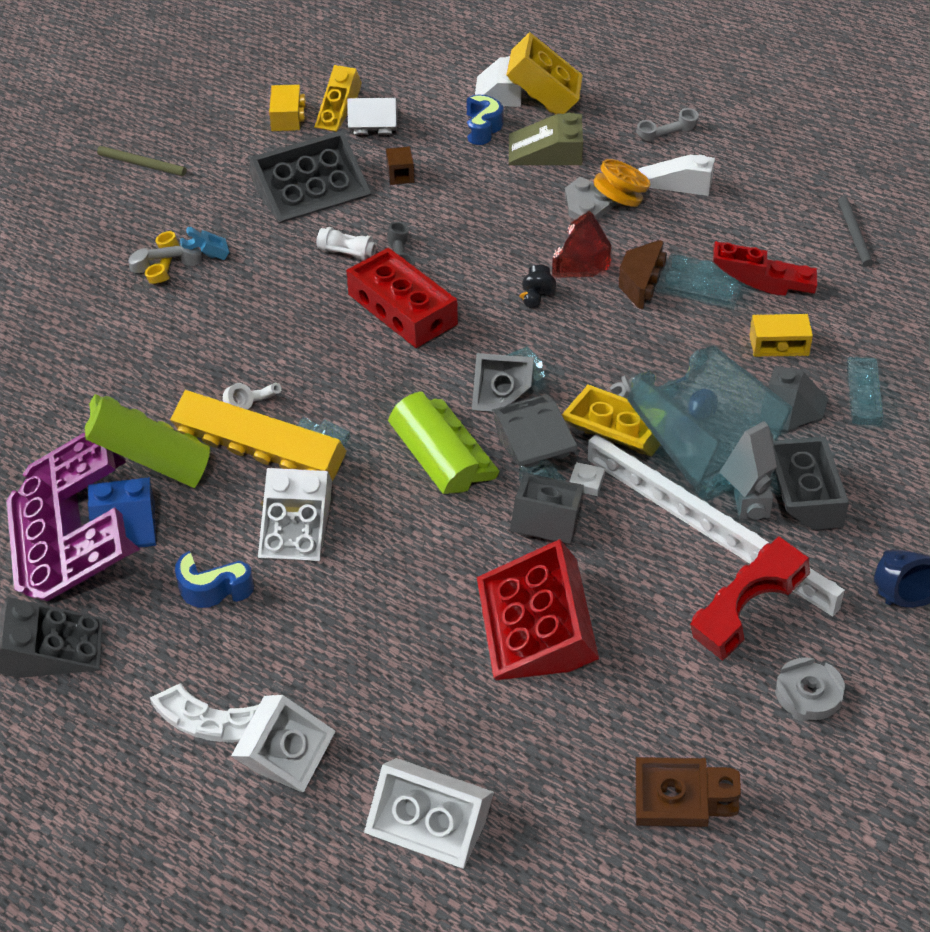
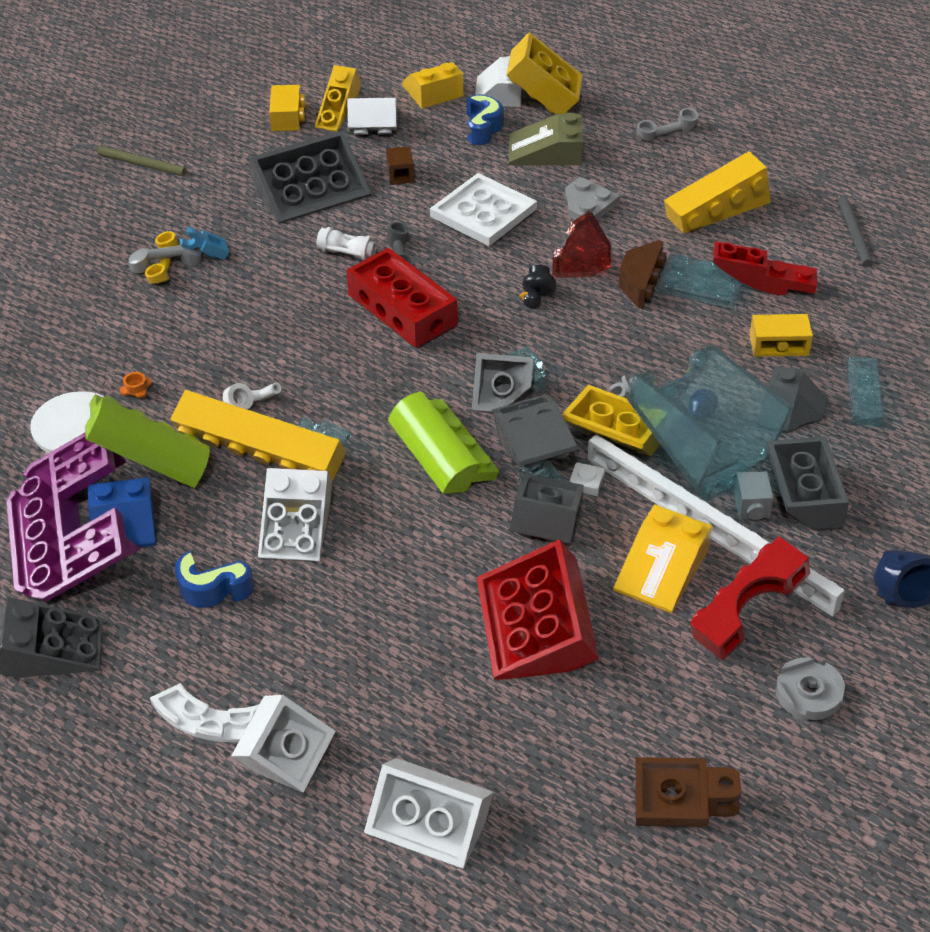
(61, 420): none -> white tile
(135, 385): none -> orange plate
(435, 85): none -> yellow slope
(483, 209): none -> white plate
(621, 182): light orange wheel -> none
(663, 558): none -> yellow slope
(683, 174): white slope -> none
(720, 195): none -> yellow wedge
(752, 461): light grey slope -> none

